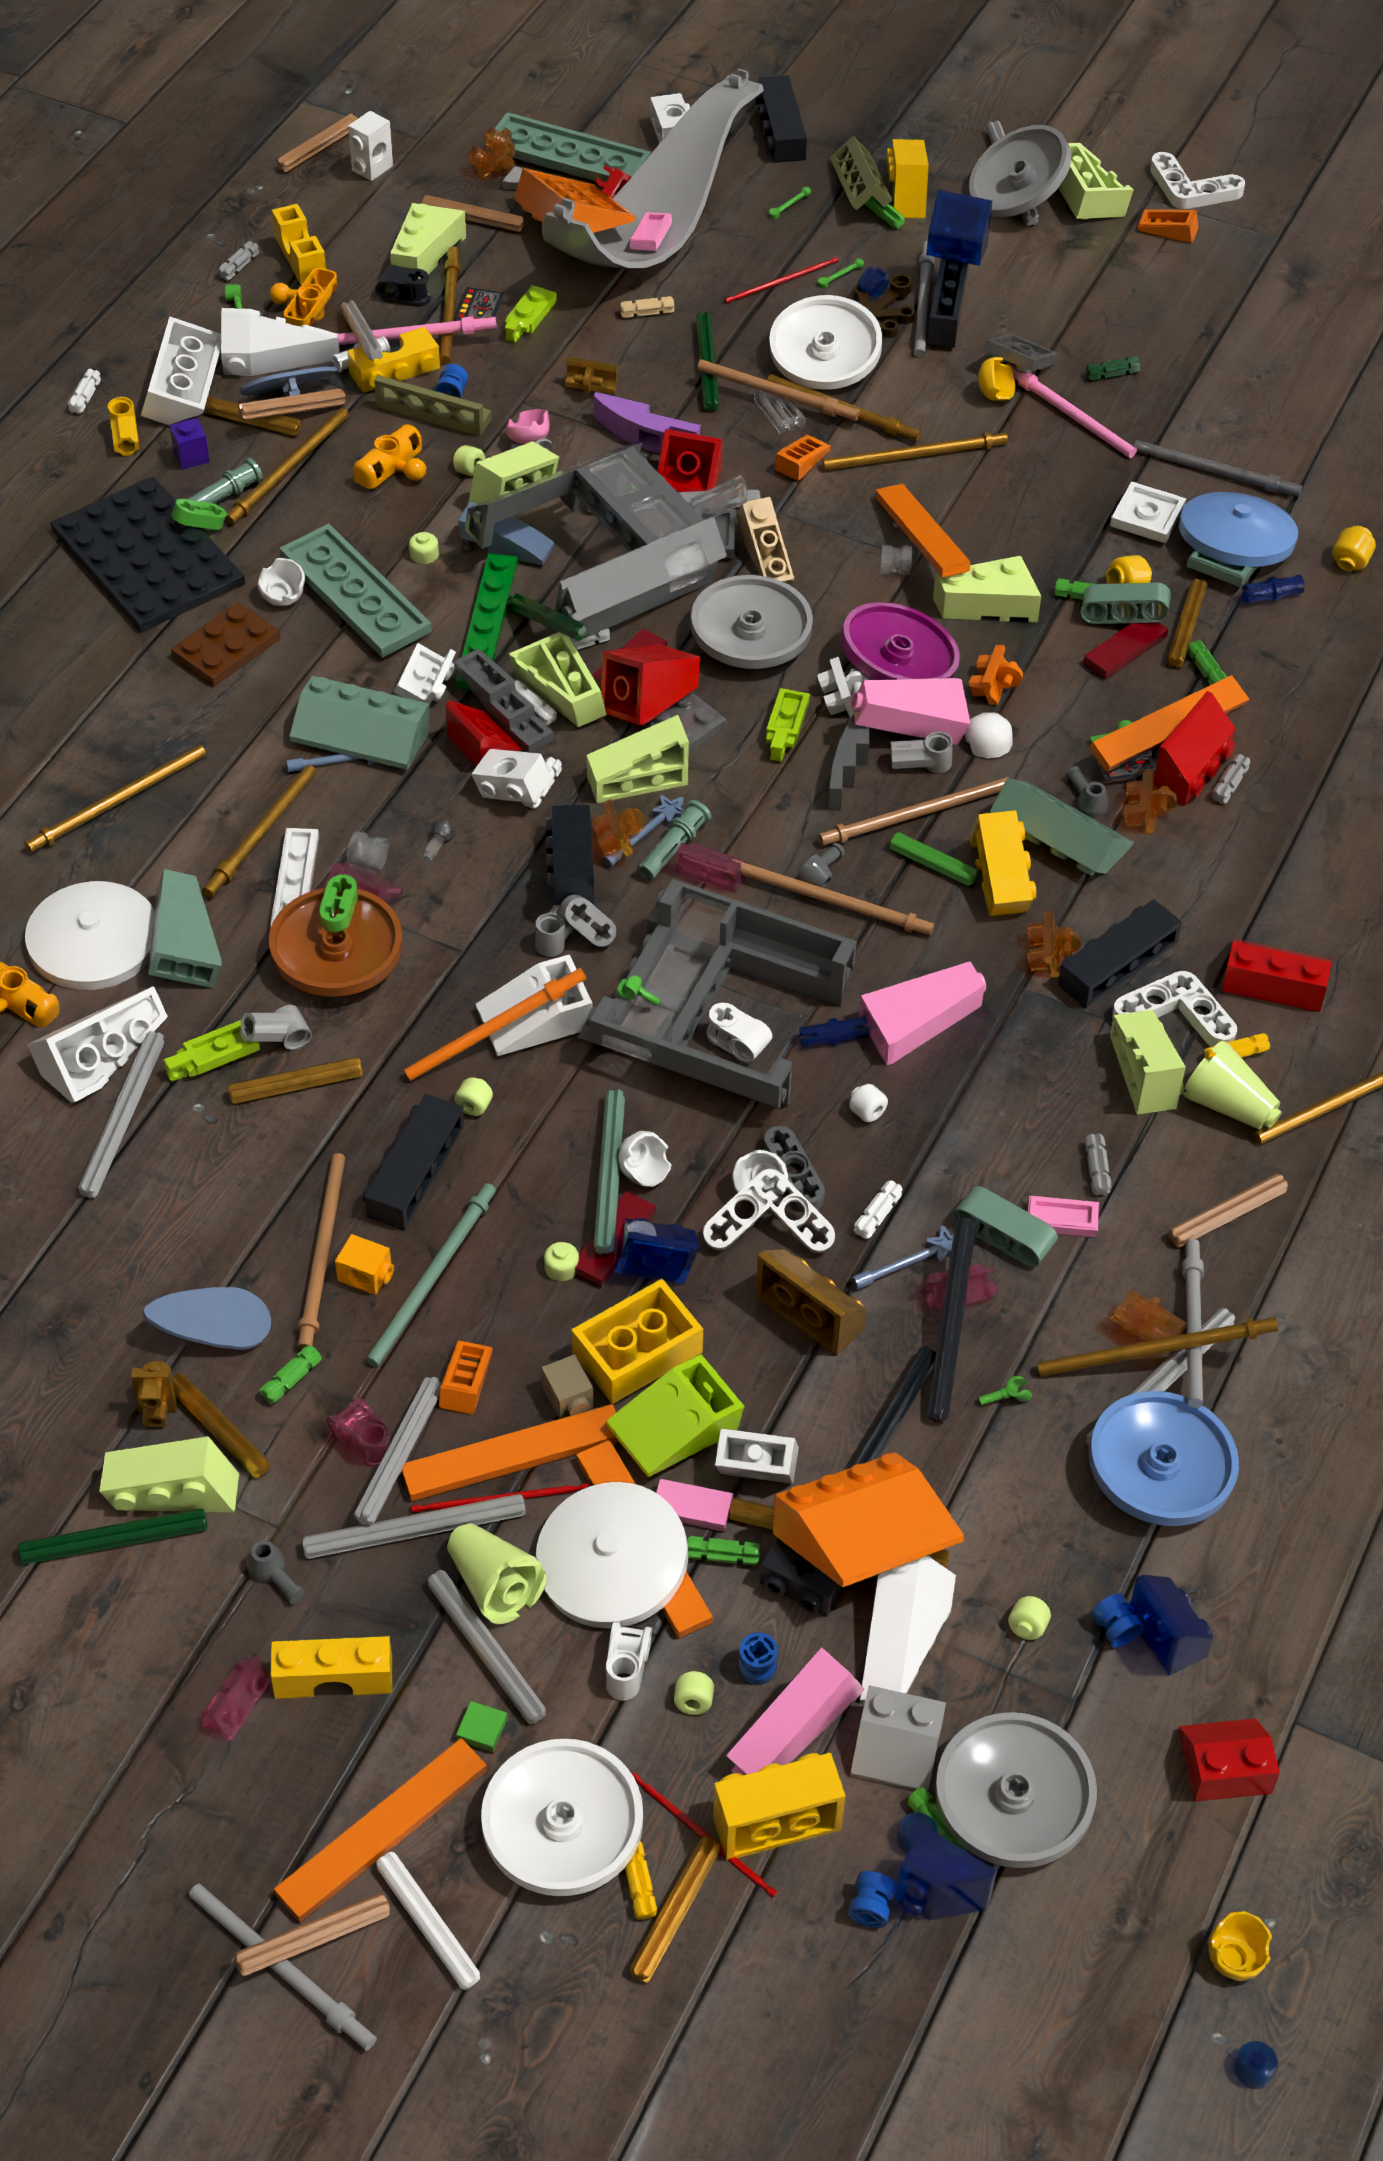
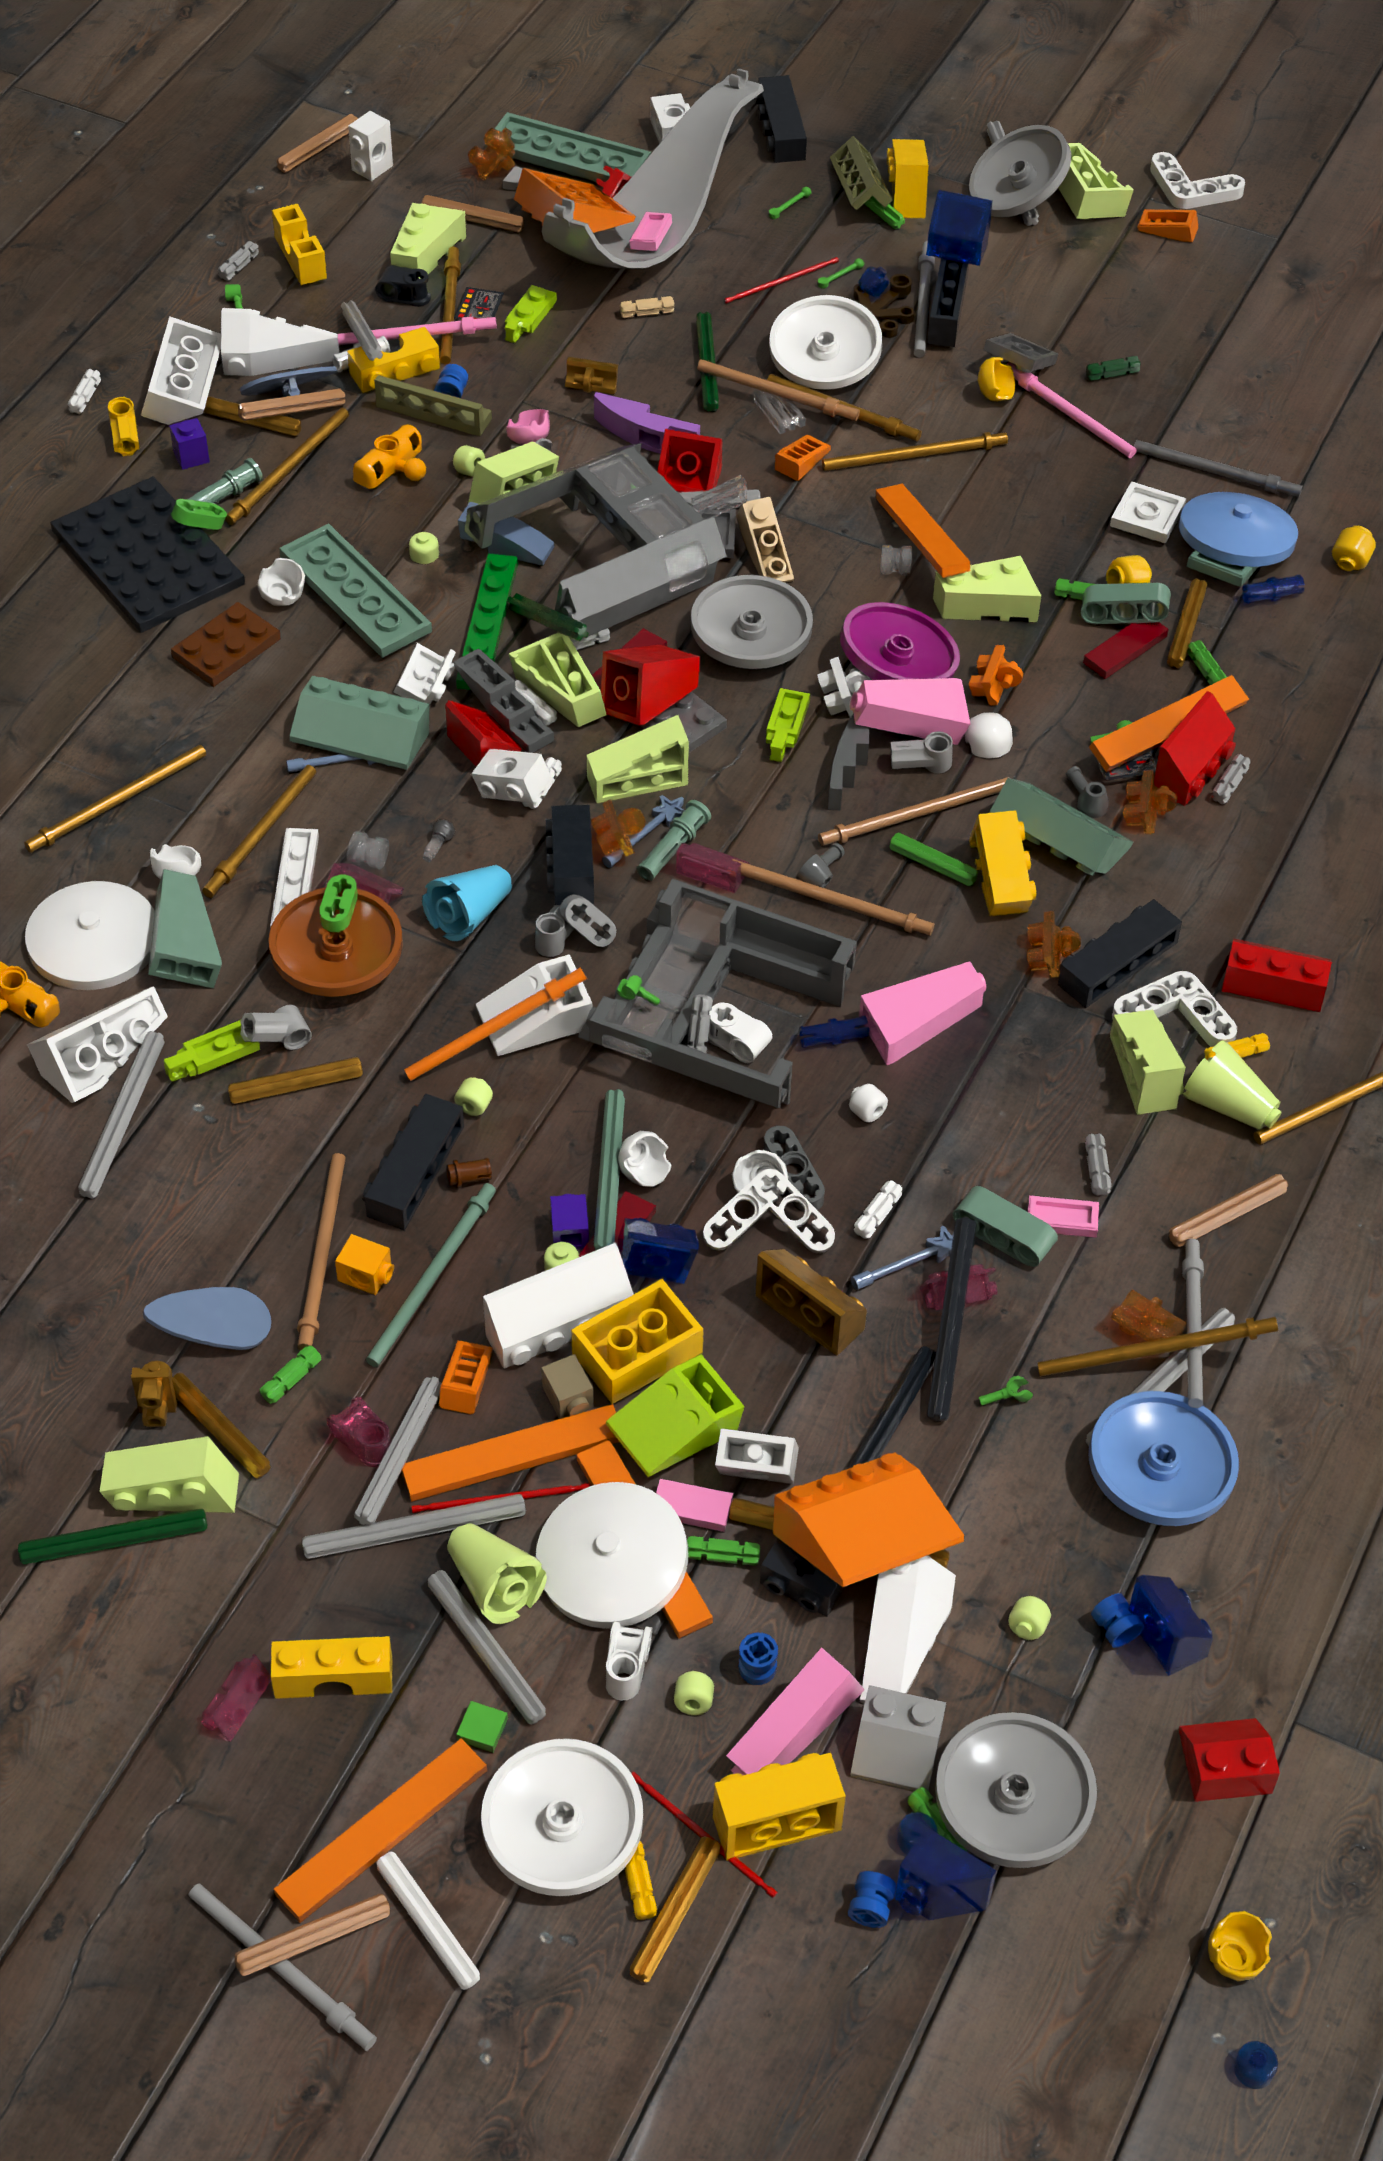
(175, 858): none -> white hair
(272, 1570): dark grey bar -> none
(309, 300): light orange piece -> none
(465, 899): none -> medium azure cone
(468, 1171): none -> reddish brown pin
(544, 1308): none -> white slope
(570, 1220): none -> dark purple brick
(700, 1022): none -> light grey axle

